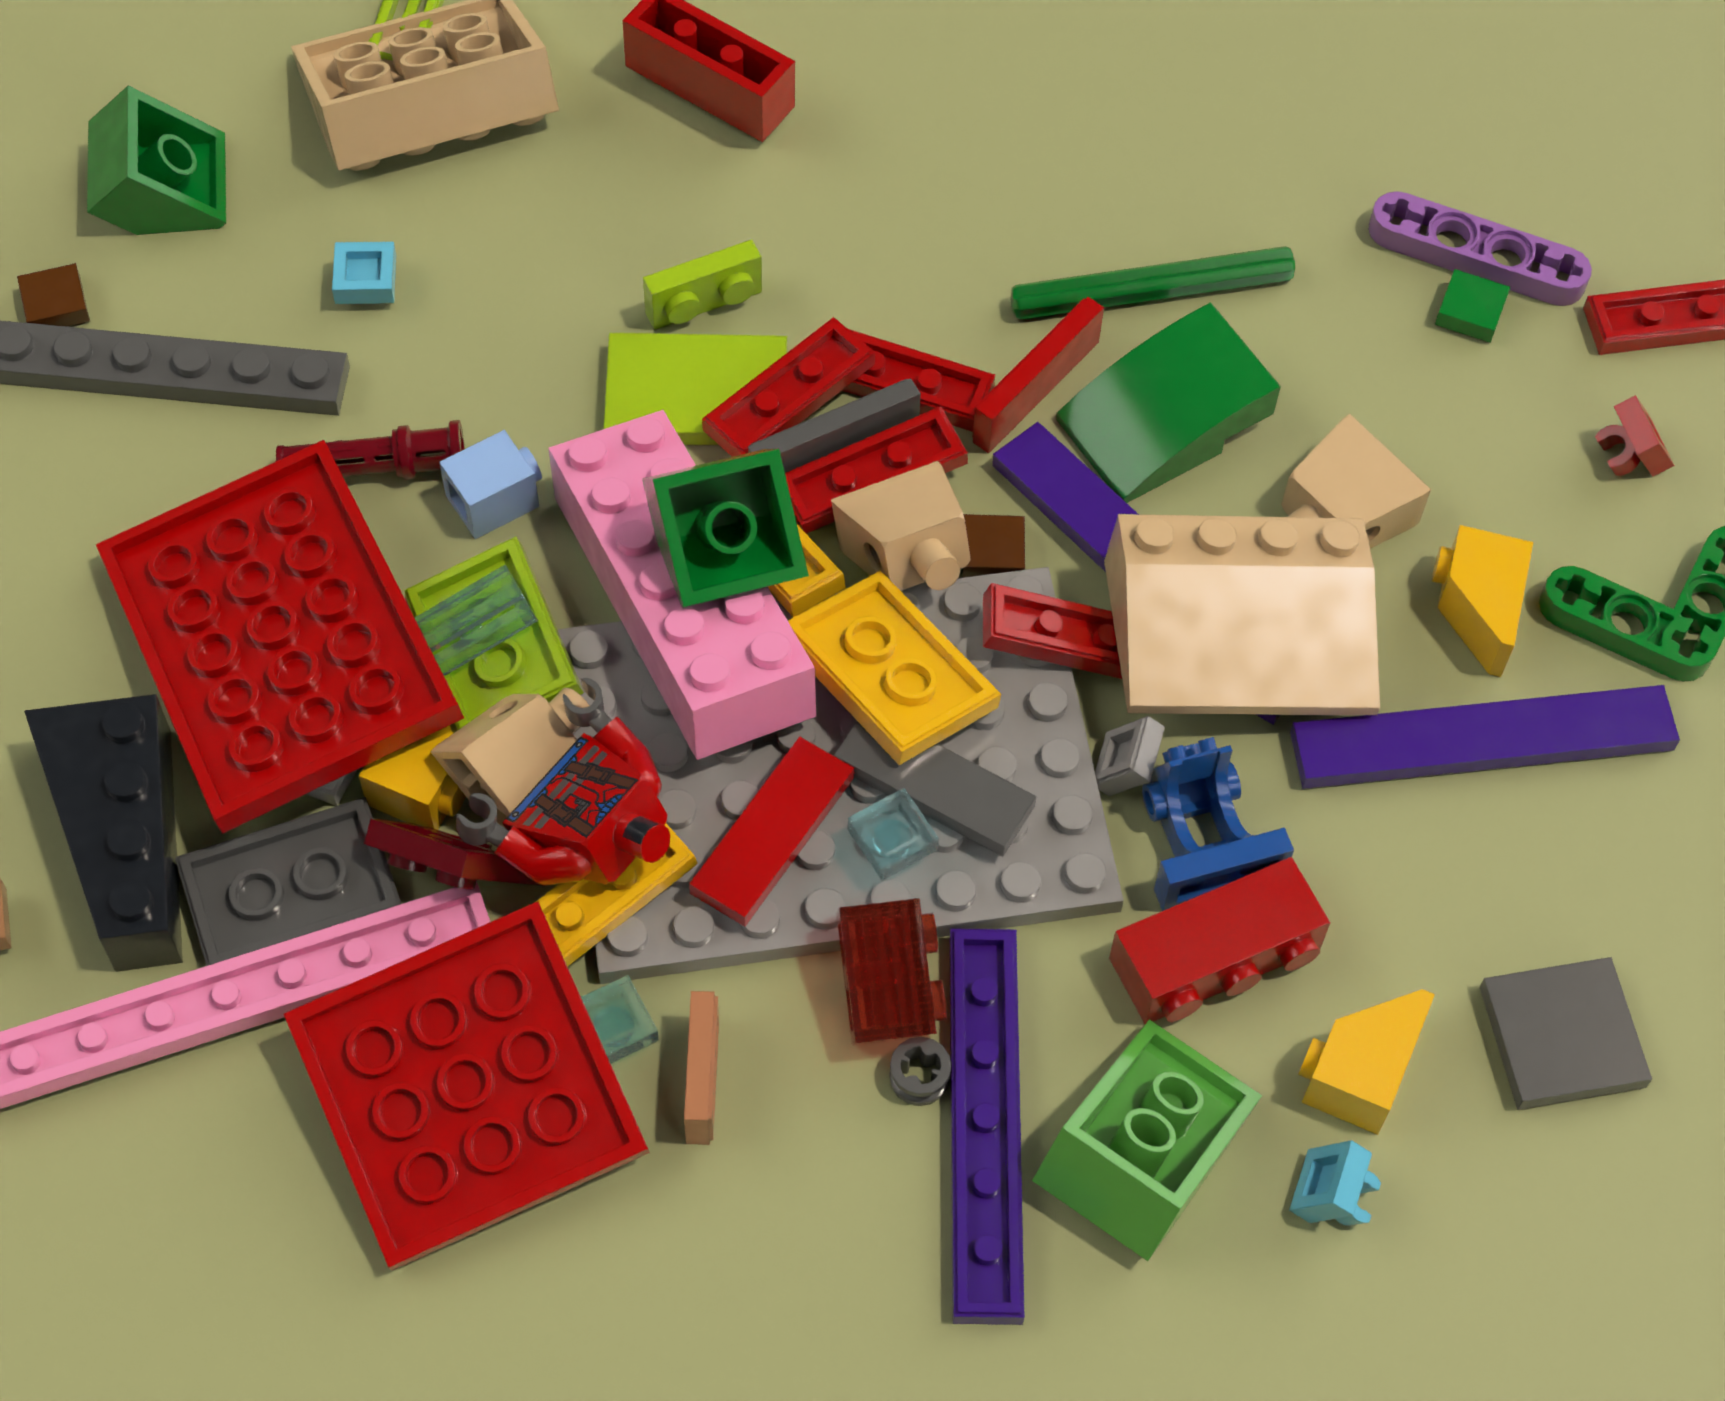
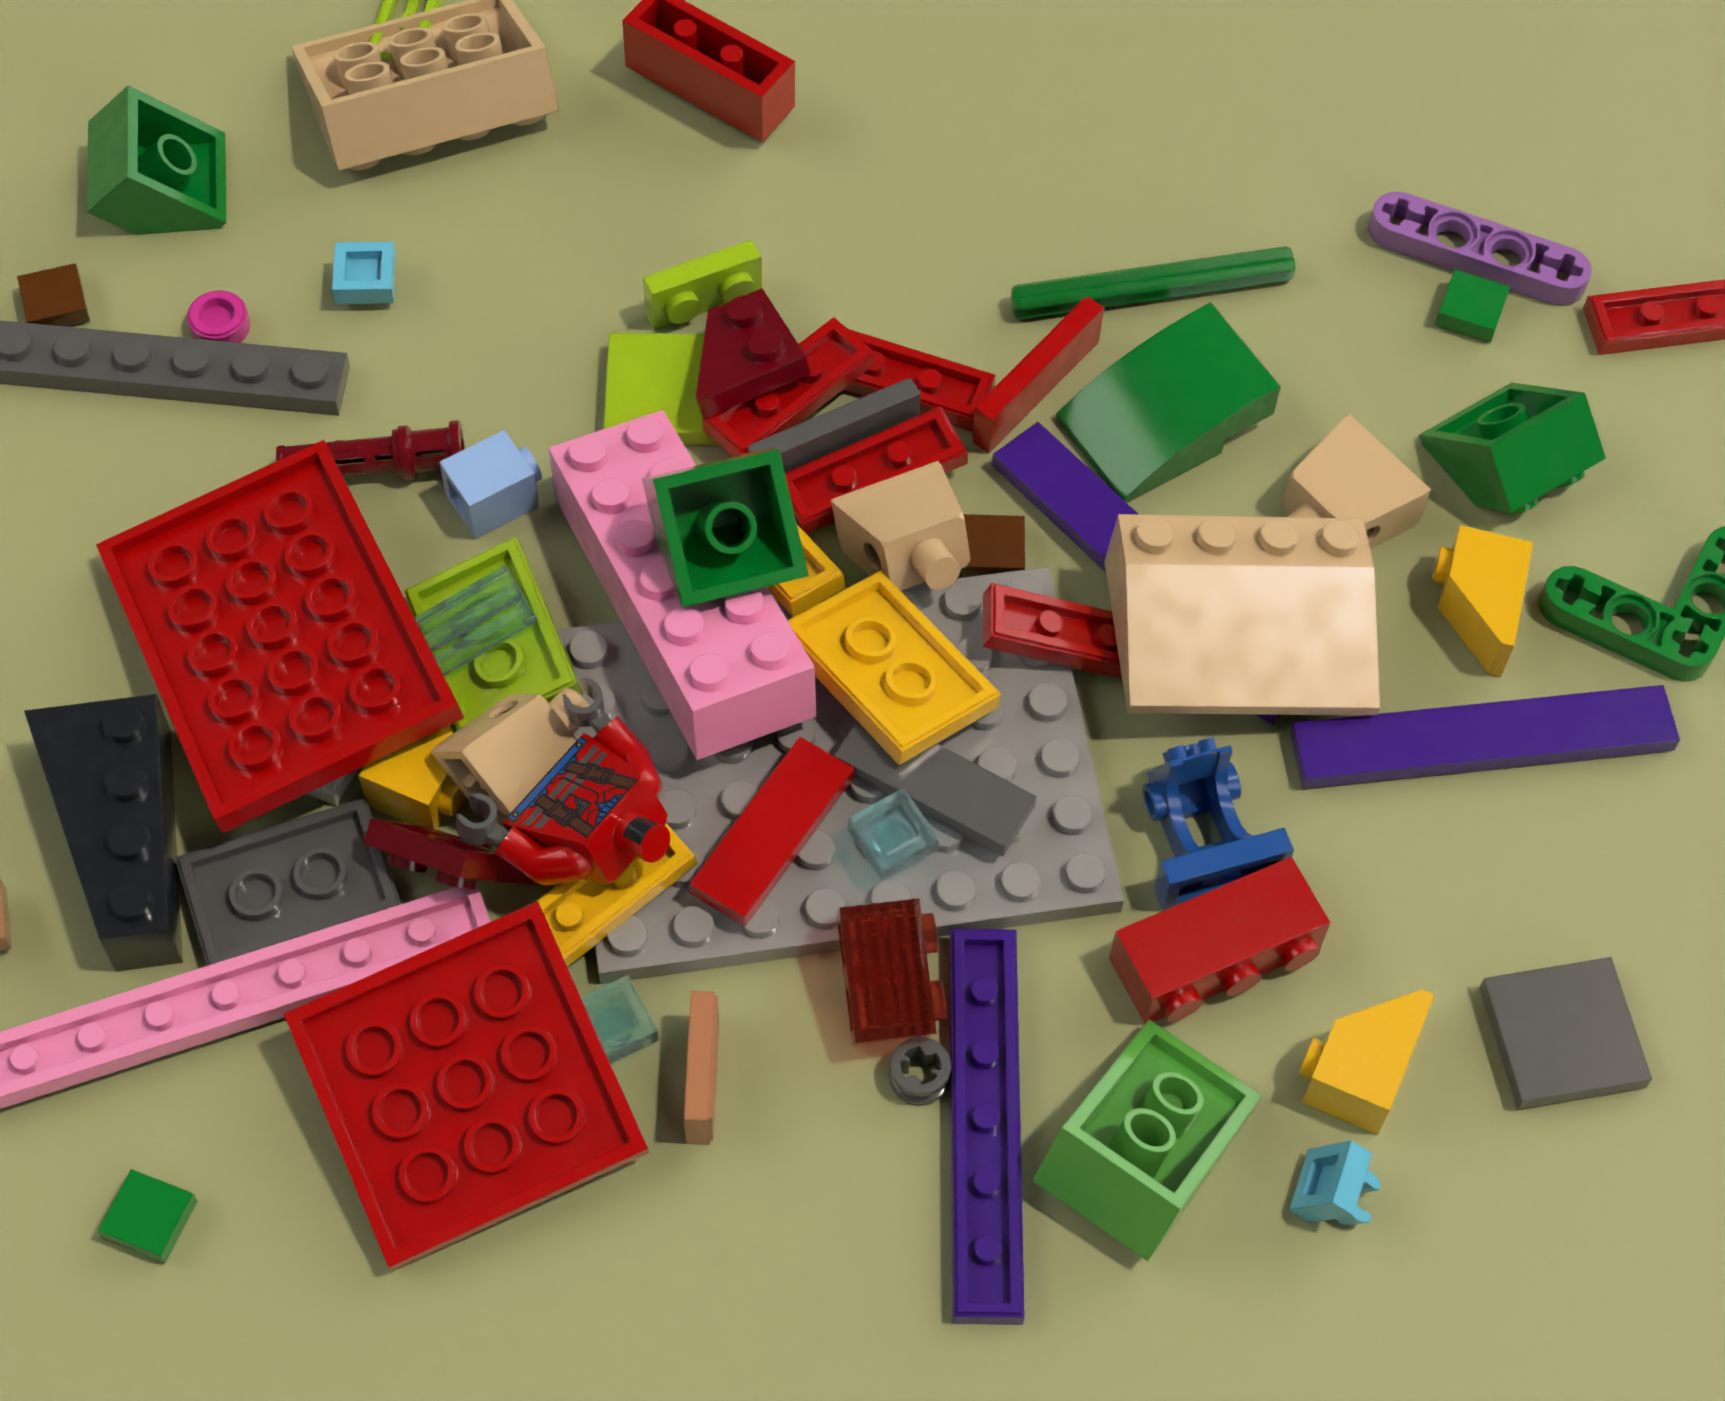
(147, 1216): none -> green tile
(218, 317): none -> dark pink tile
(746, 354): none -> dark red wing
(1128, 756): light grey tile -> none
(1517, 445): none -> green slope
(1640, 440): tile -> none

